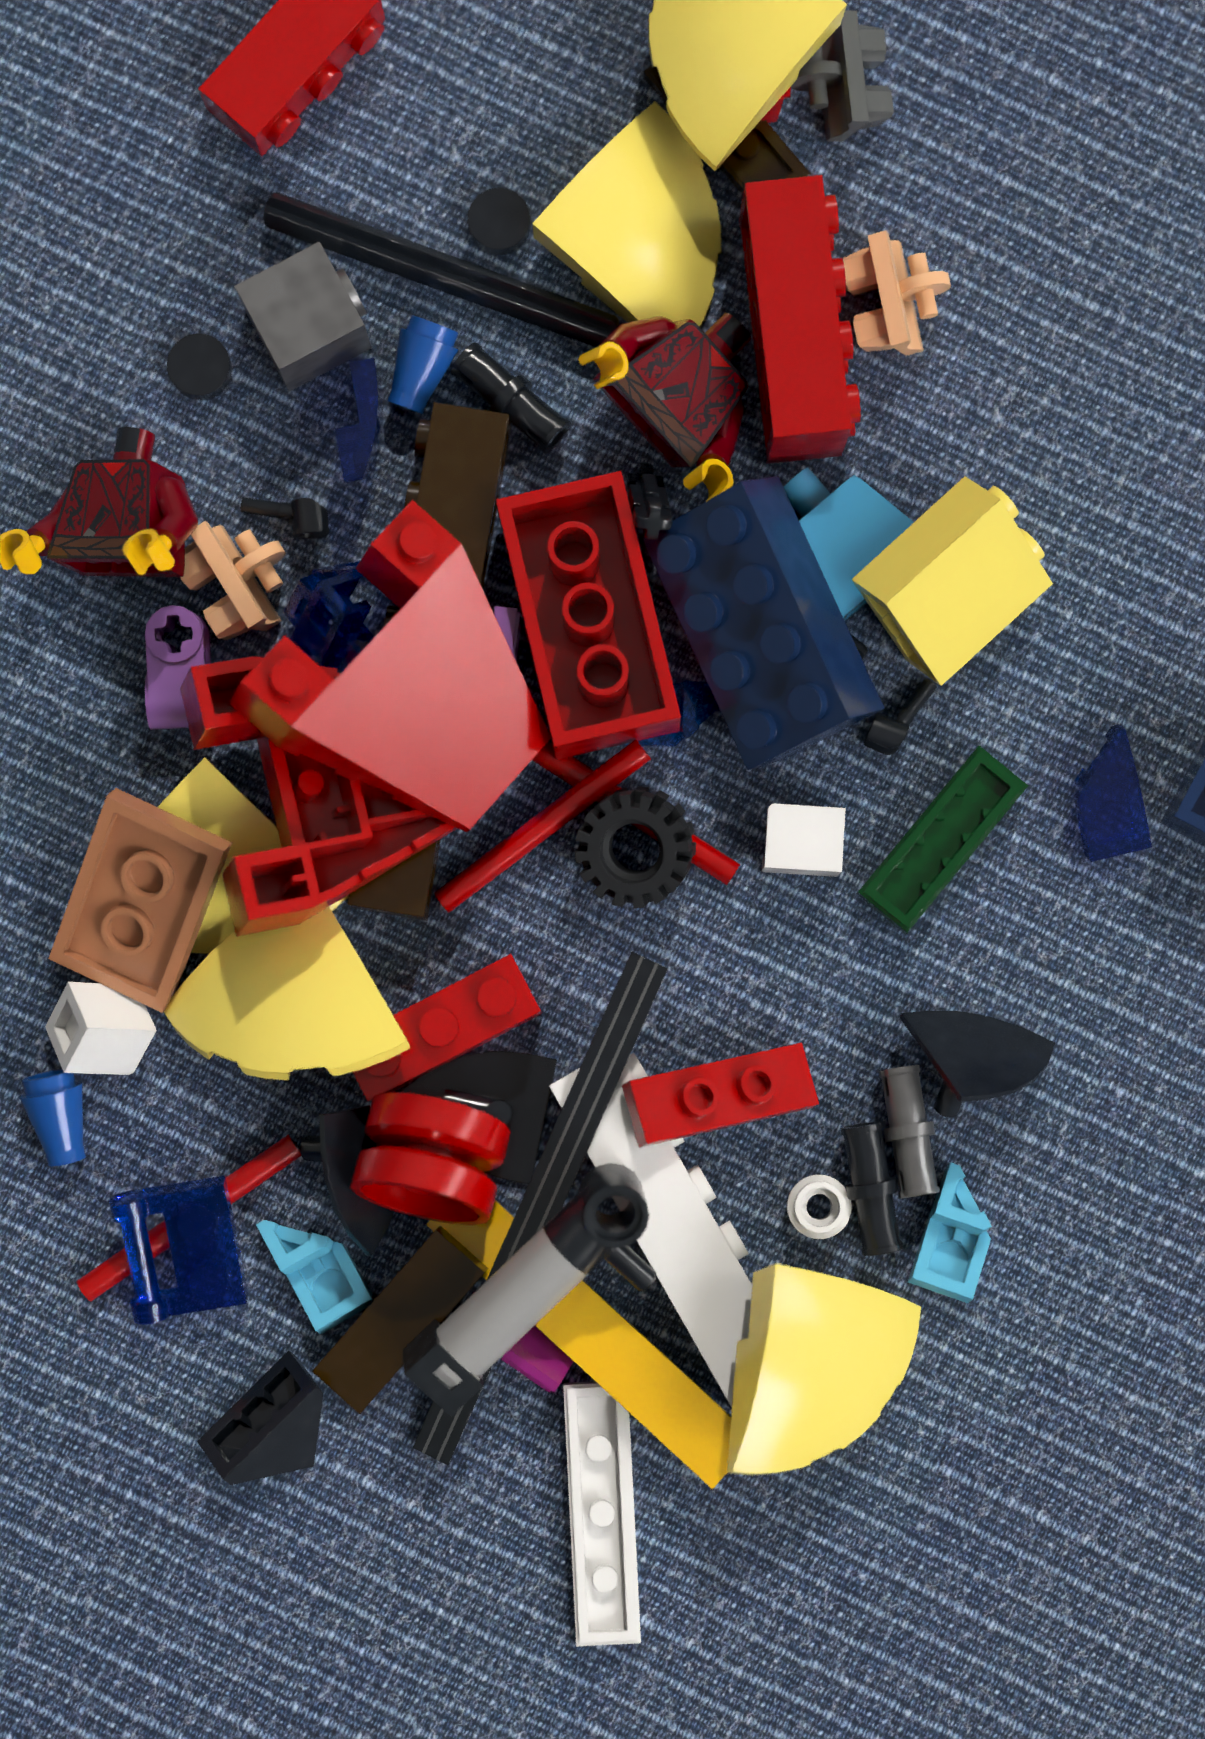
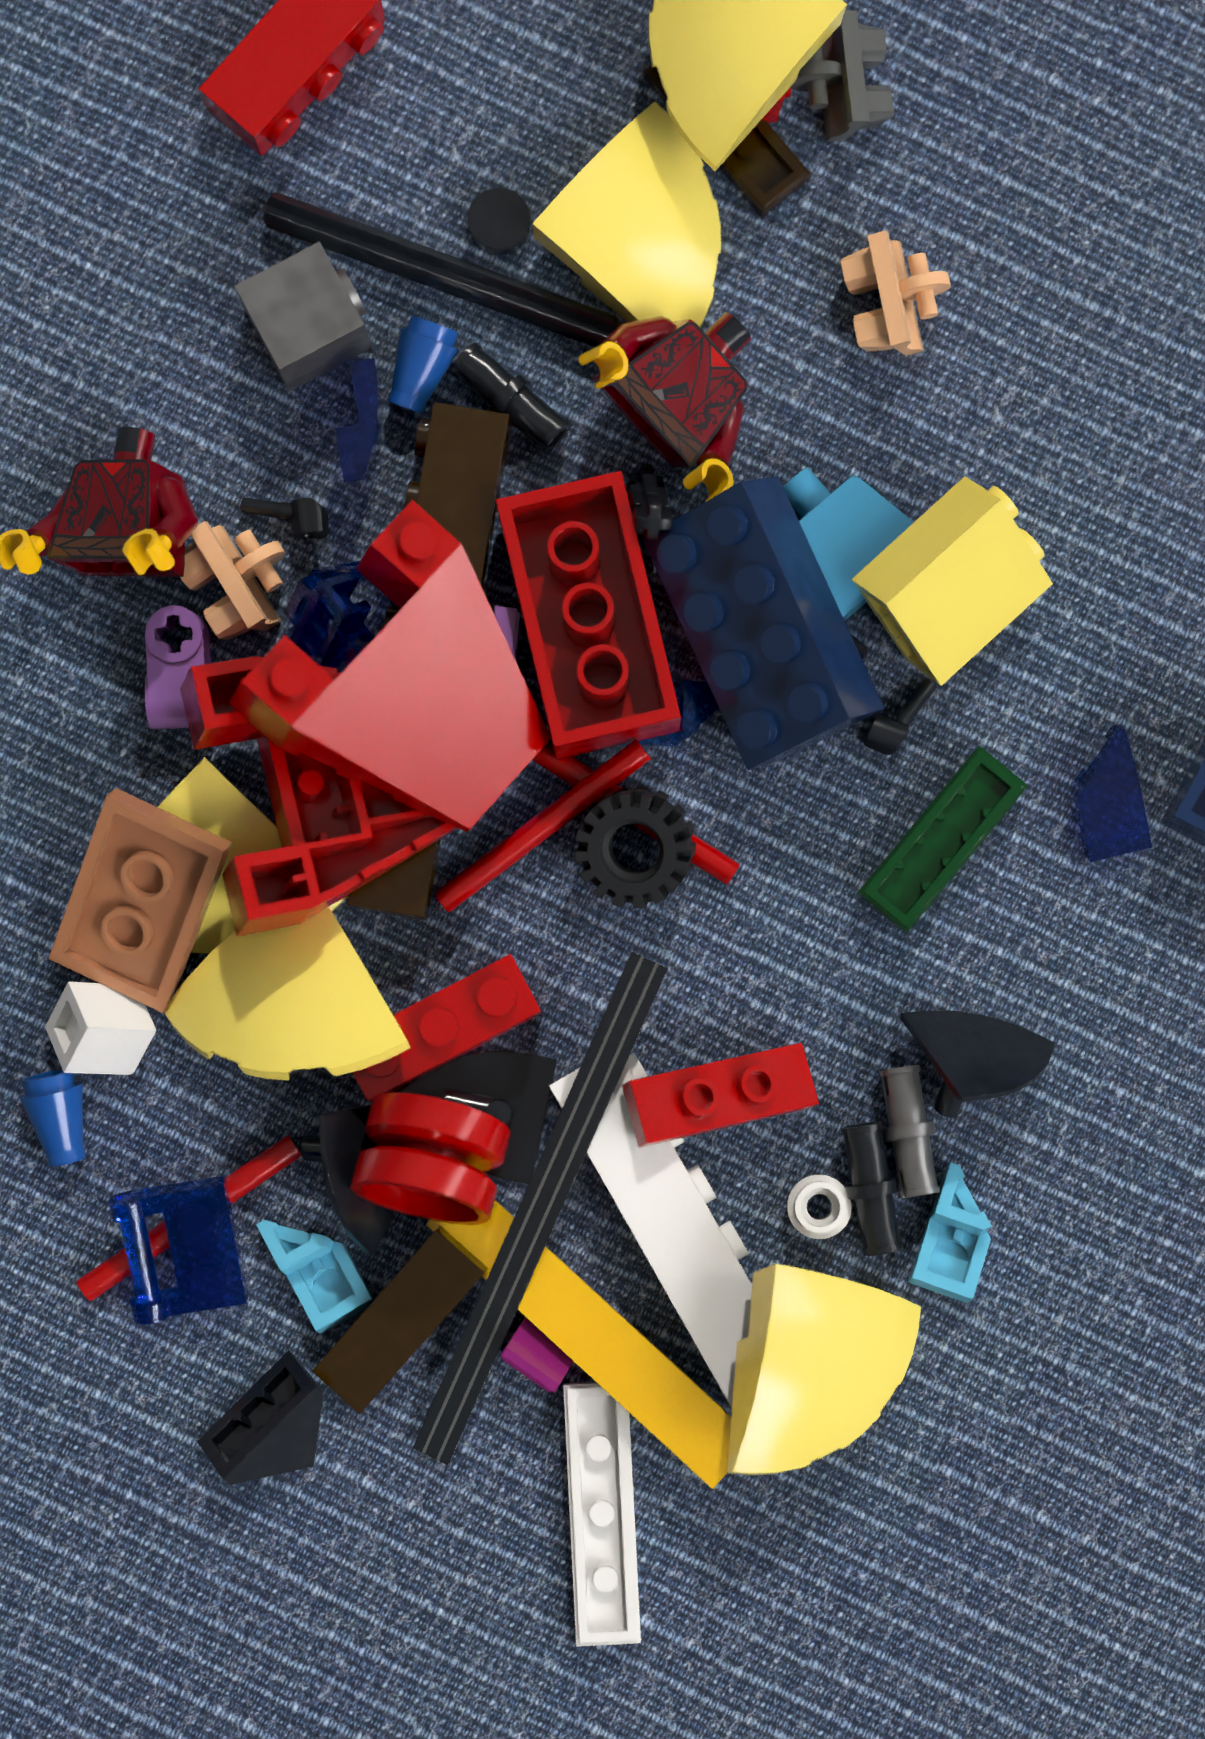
(199, 366): black tile -> none
(454, 1355): piece -> none
(795, 318): red brick -> none
(804, 840): white panel -> none

